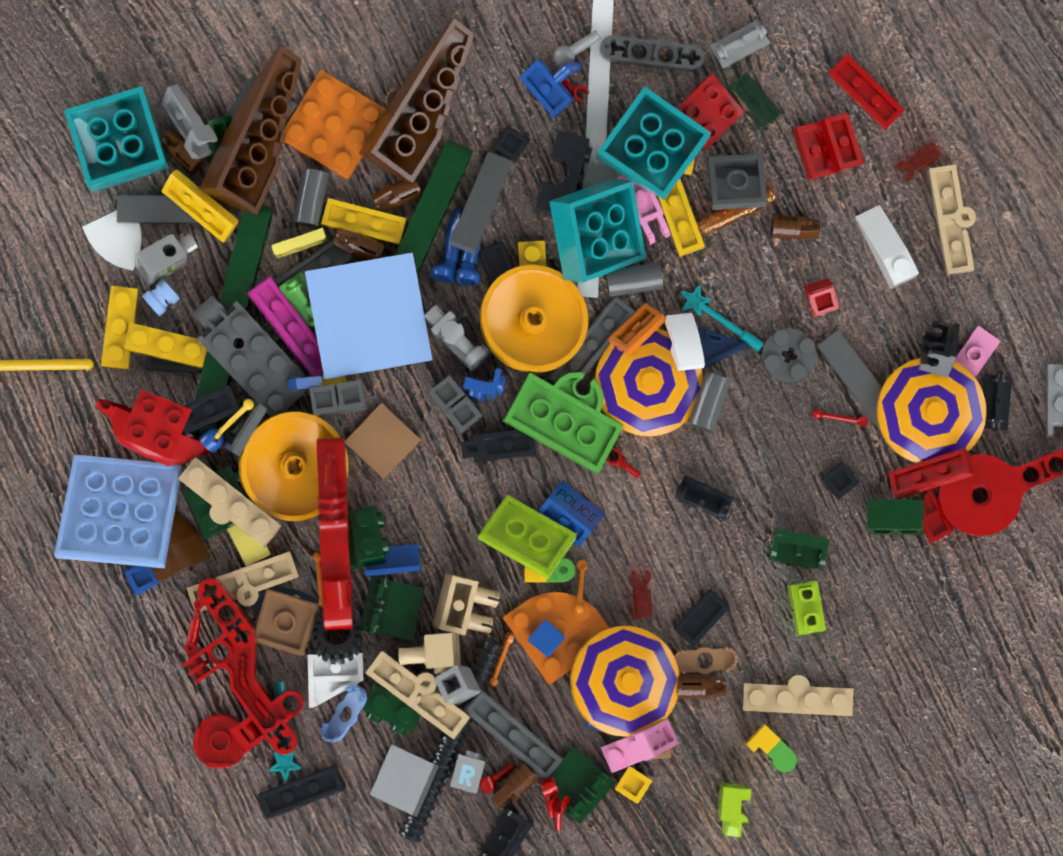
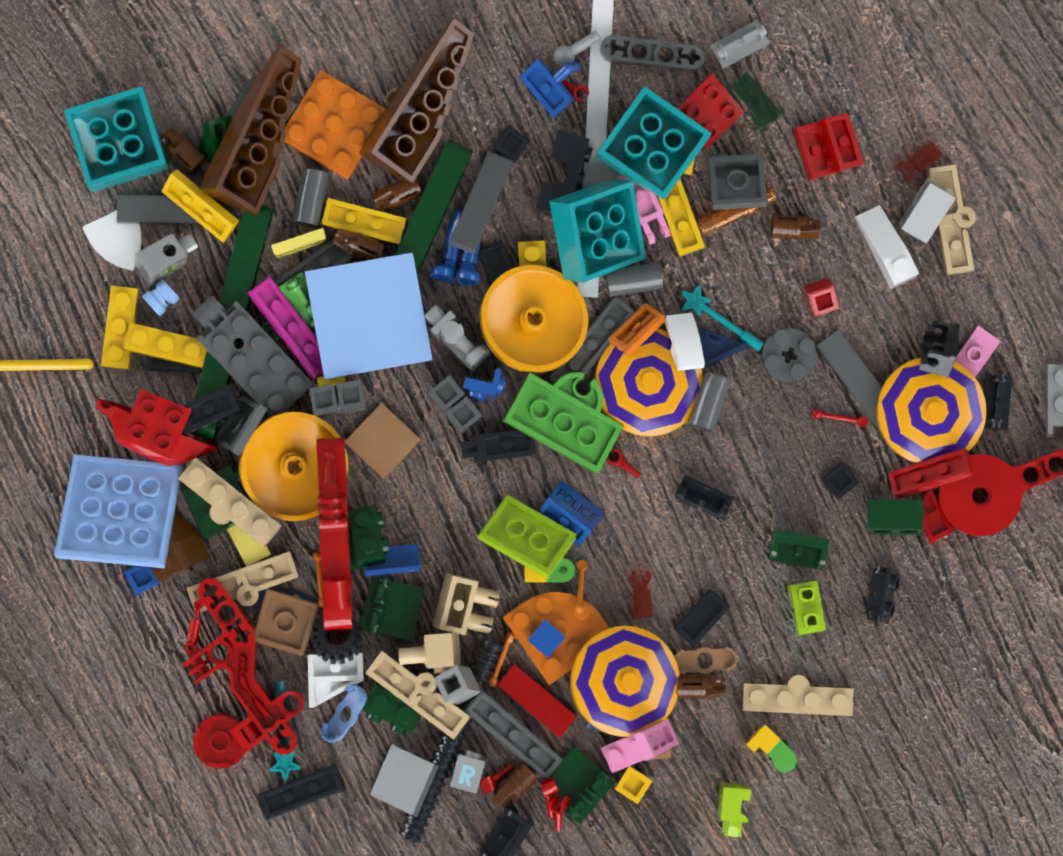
(188, 123): light grey plate -> none
(214, 438): hinge -> none
(304, 383): tile -> none
(537, 700): none -> red tile
(866, 92): red plate -> none
(883, 603): none -> black hinge
(926, 210): none -> hinge

